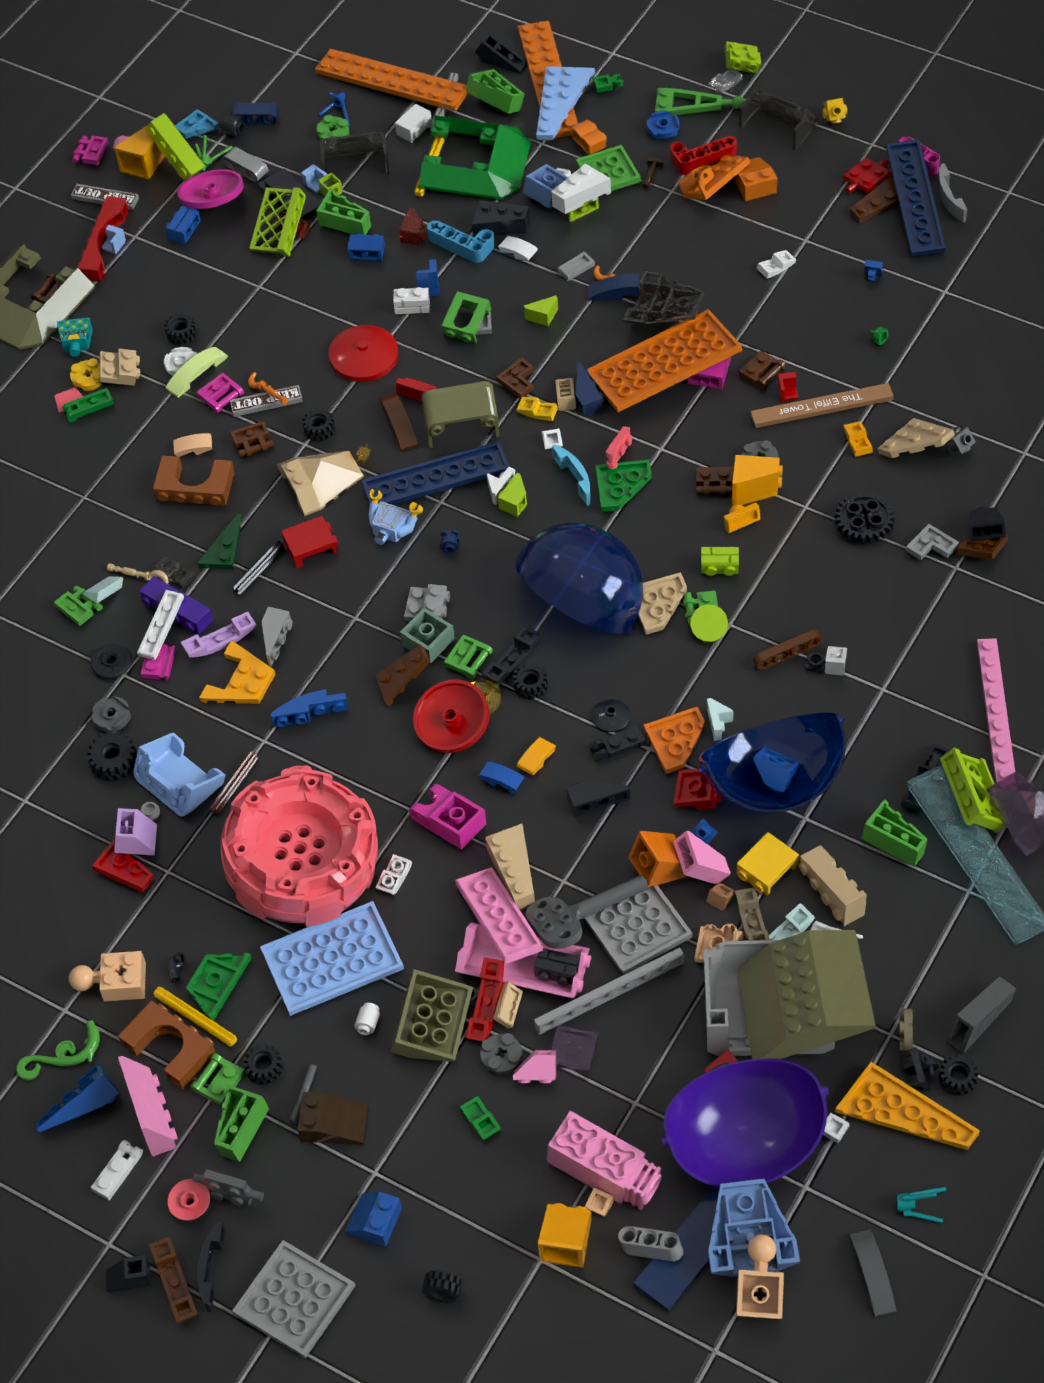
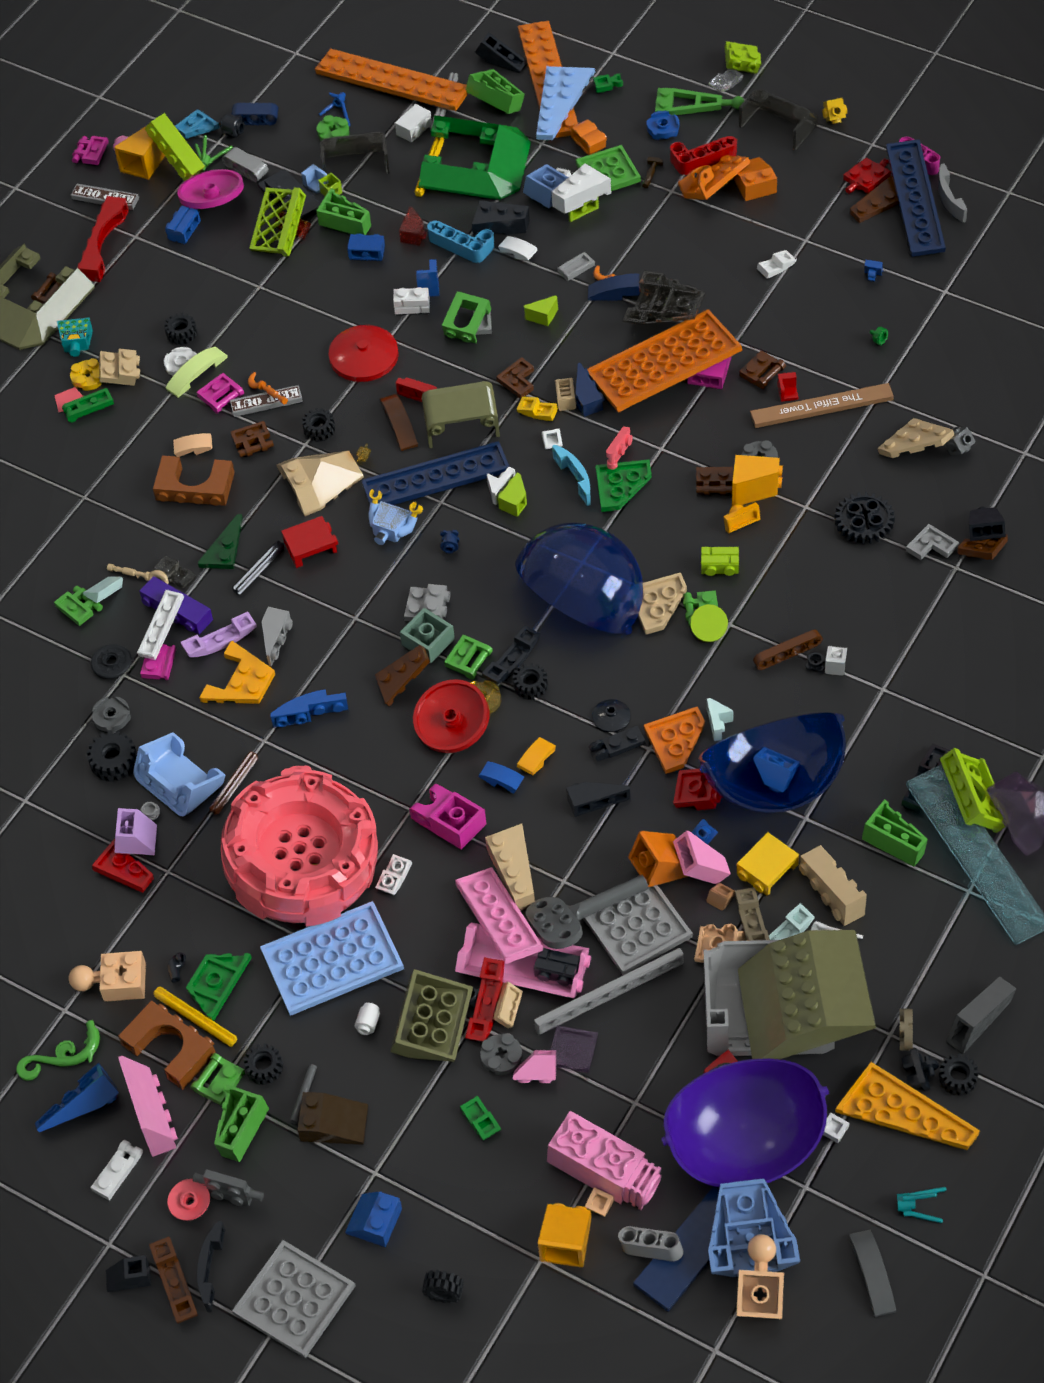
(115, 239): light blue panel -> none
(857, 438): light orange slope -> none
(995, 708): bright pink plate -> none

